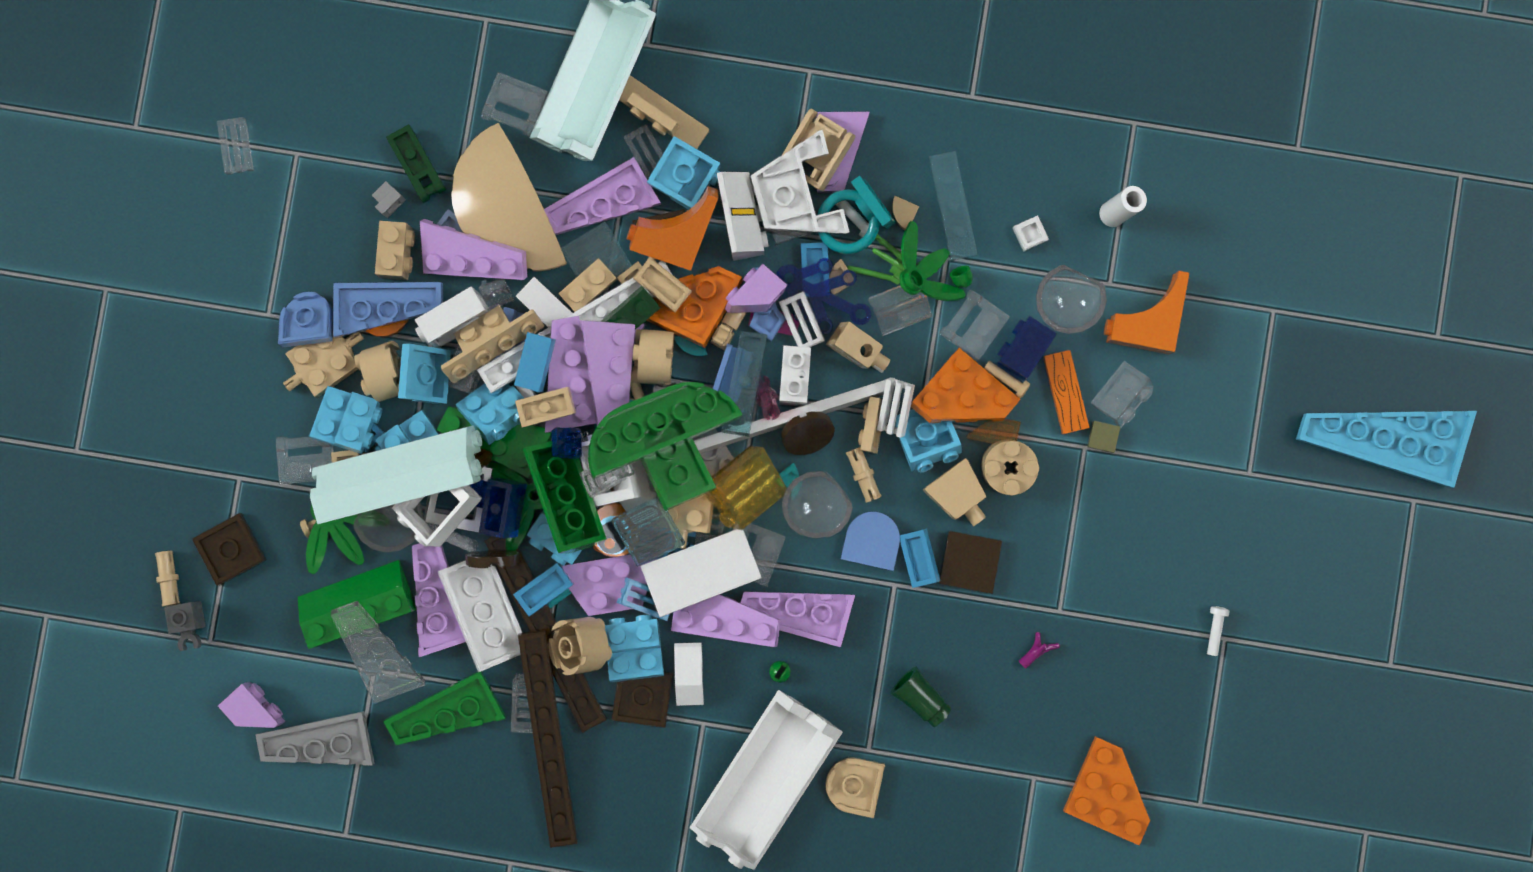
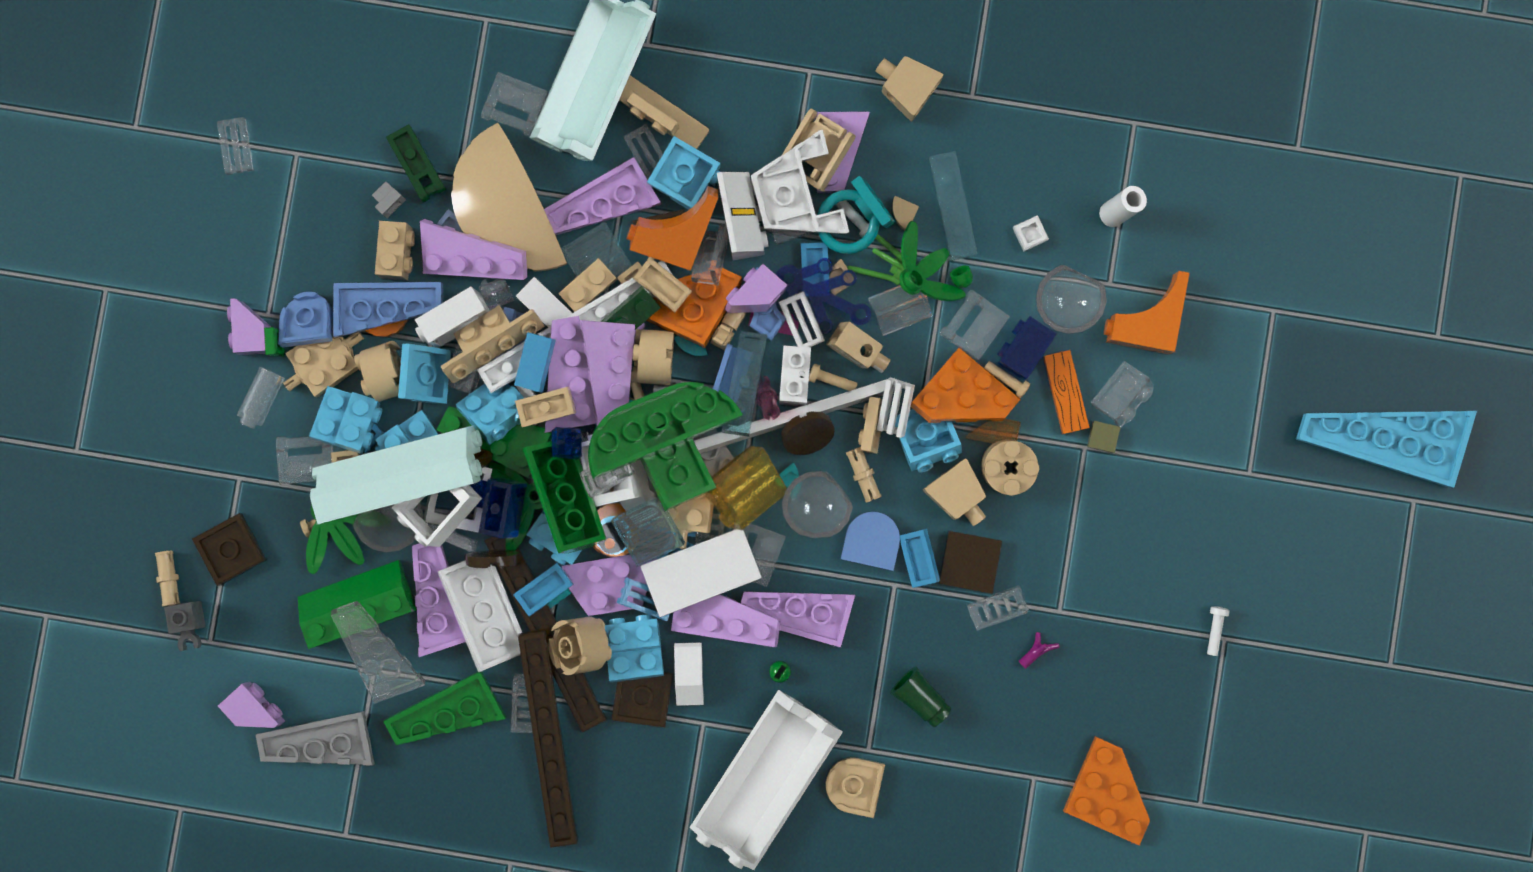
(247, 329): none -> lavender slope
(260, 397): none -> clear brick
(272, 347): none -> green tile
(710, 257): none -> clear panel
(832, 379): none -> tan piece
(908, 84): none -> tan torso
(1012, 613): none -> clear slope

